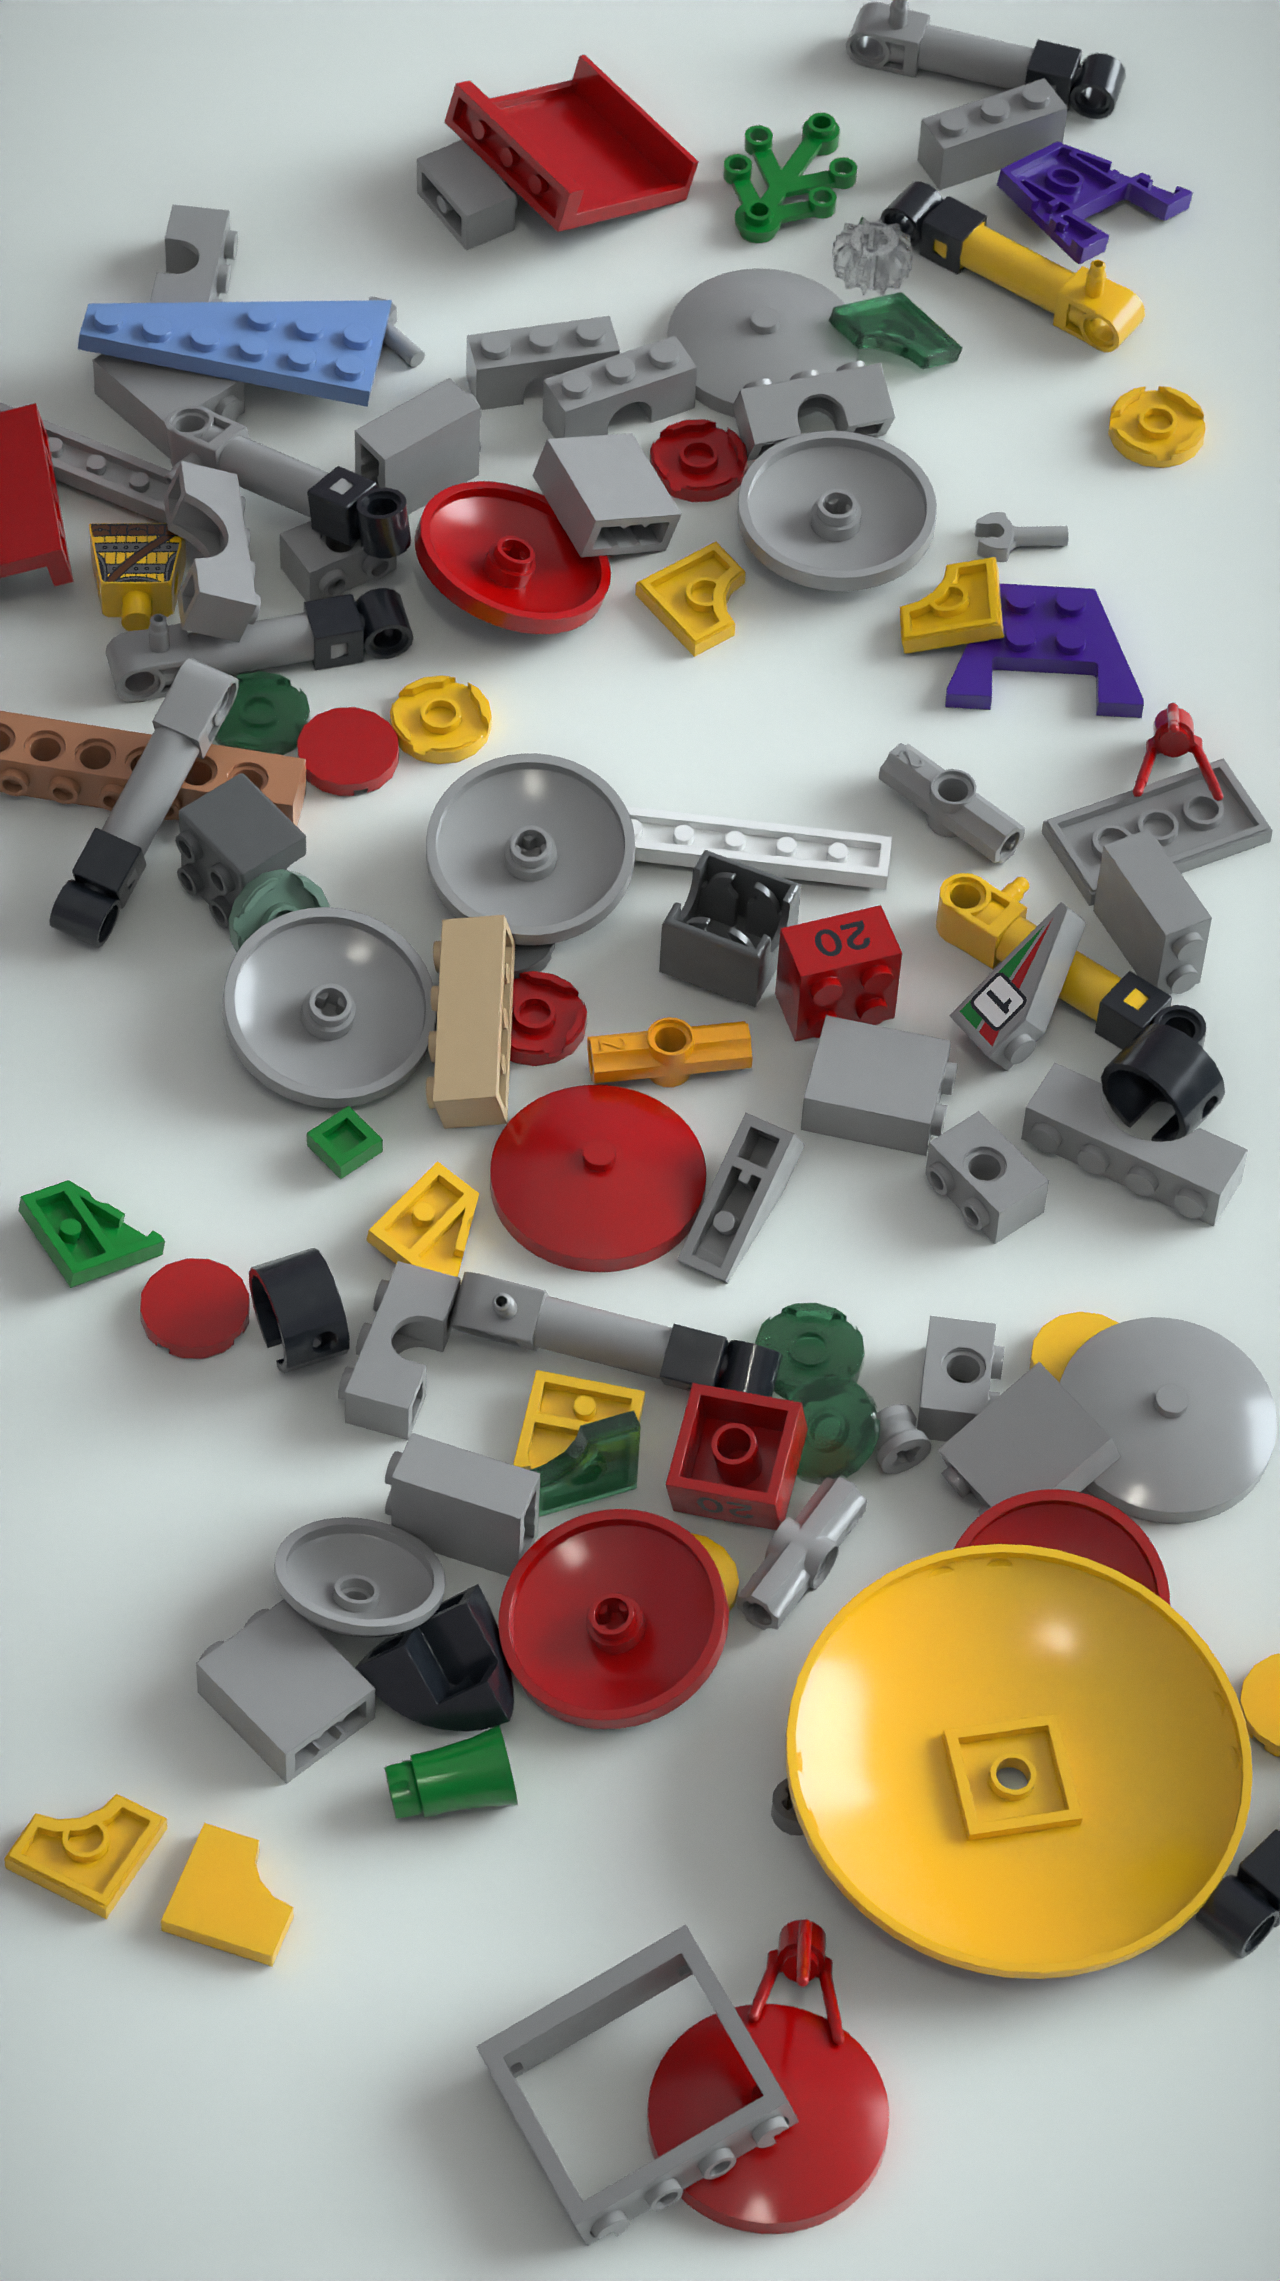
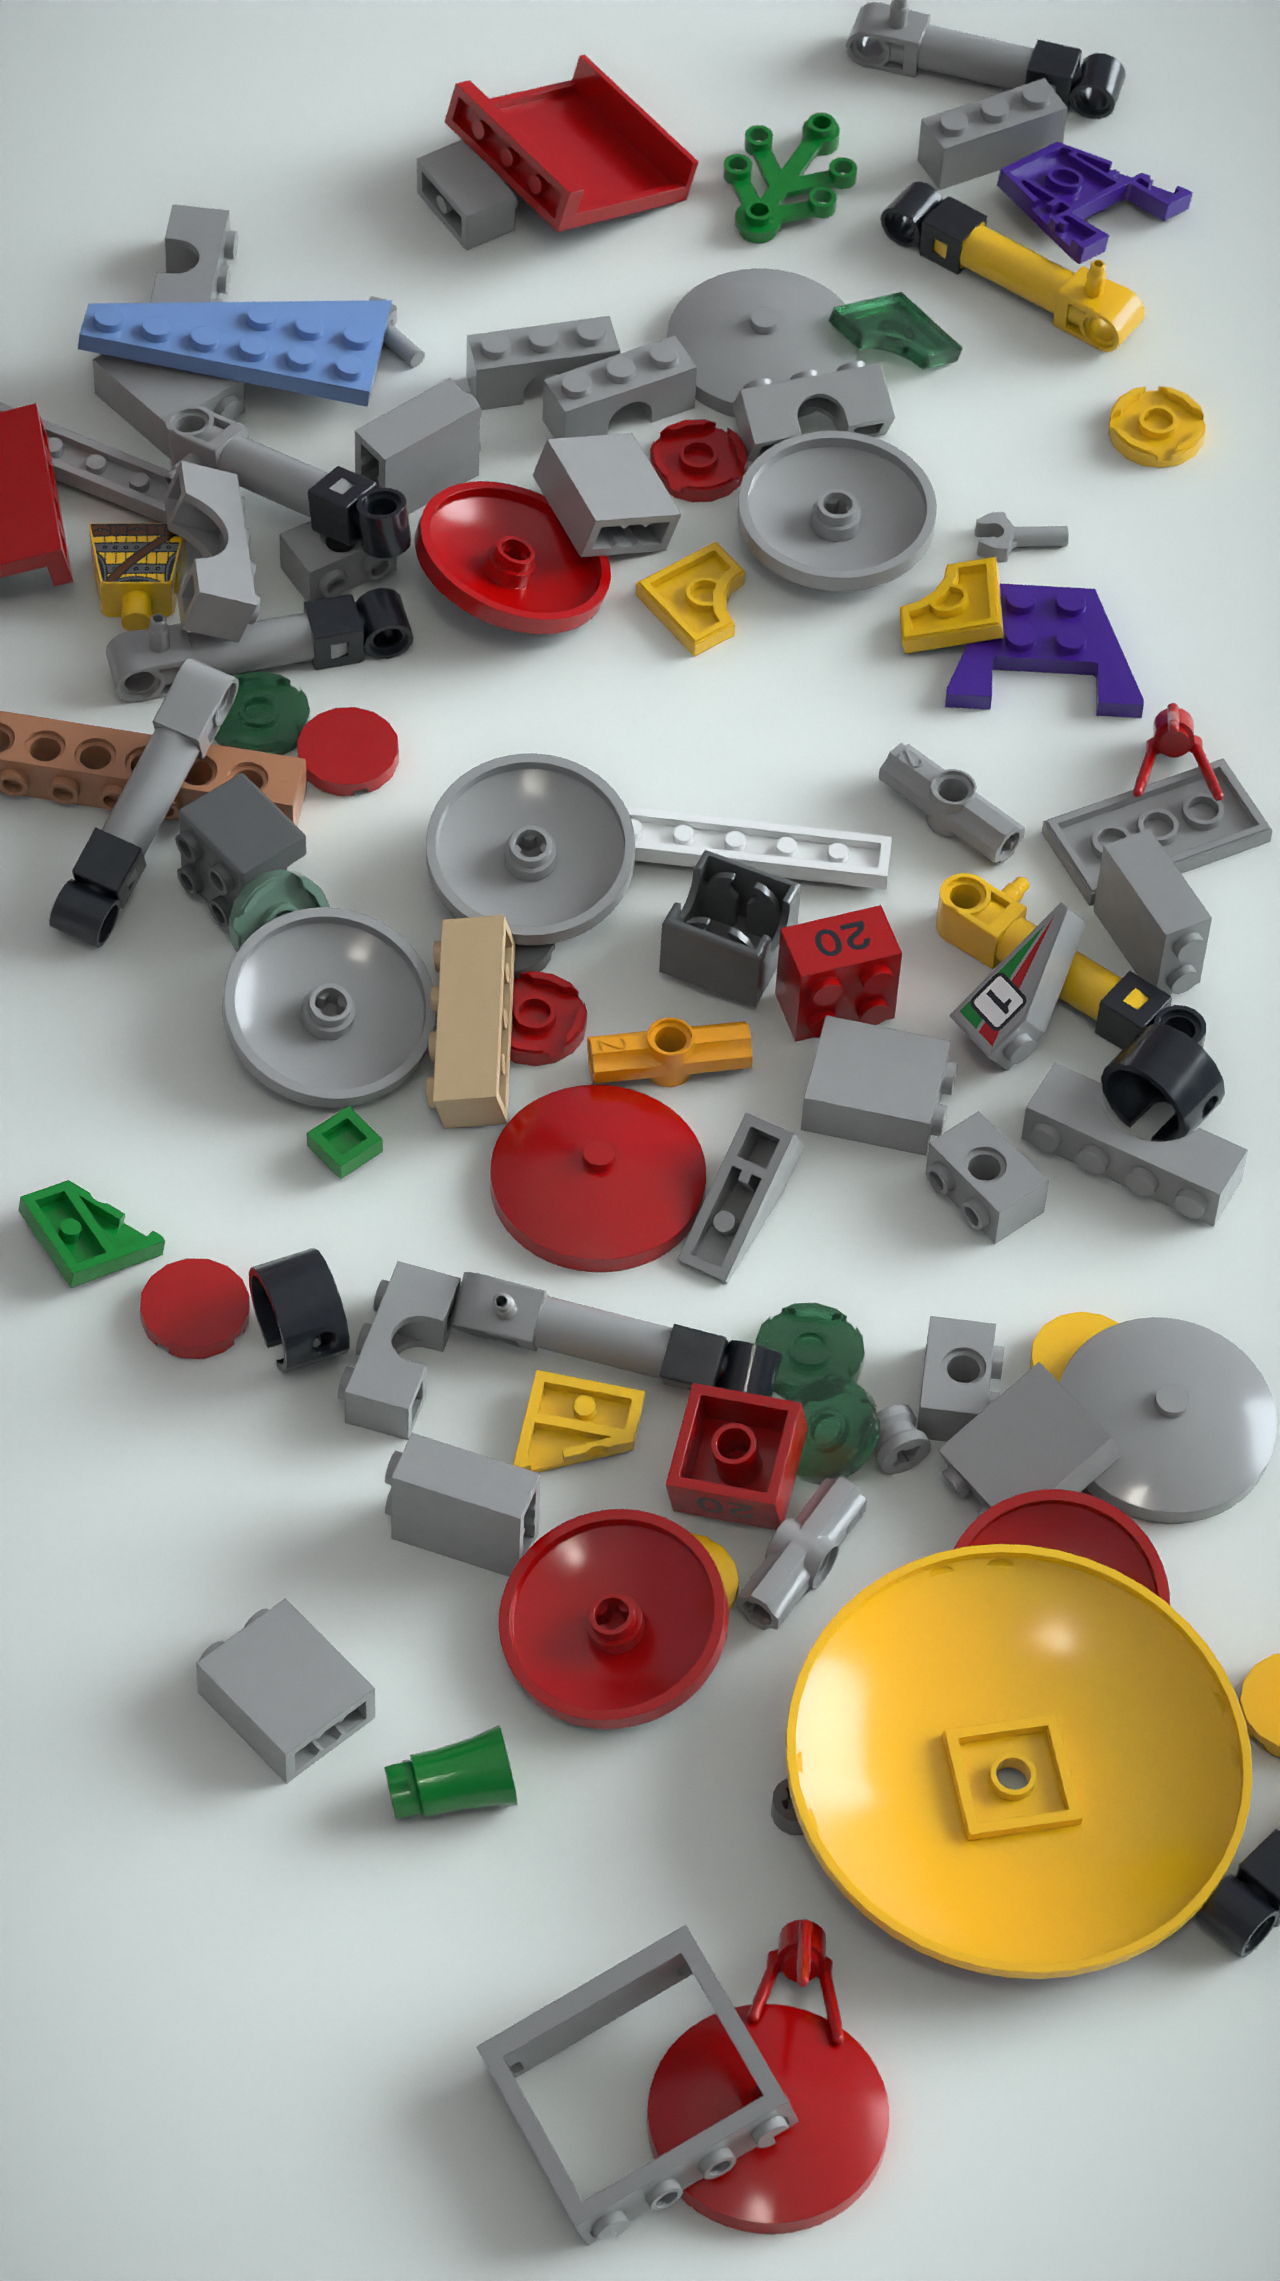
(88, 1856): yellow tile -> none
(225, 1901): yellow tile -> none
(359, 1577): light grey dish -> none
(428, 1223): yellow wing -> none
(441, 720): yellow tile -> none
(446, 1669): black brick -> none
(594, 1465): clear green tile -> none
(872, 256): clear gear -> none

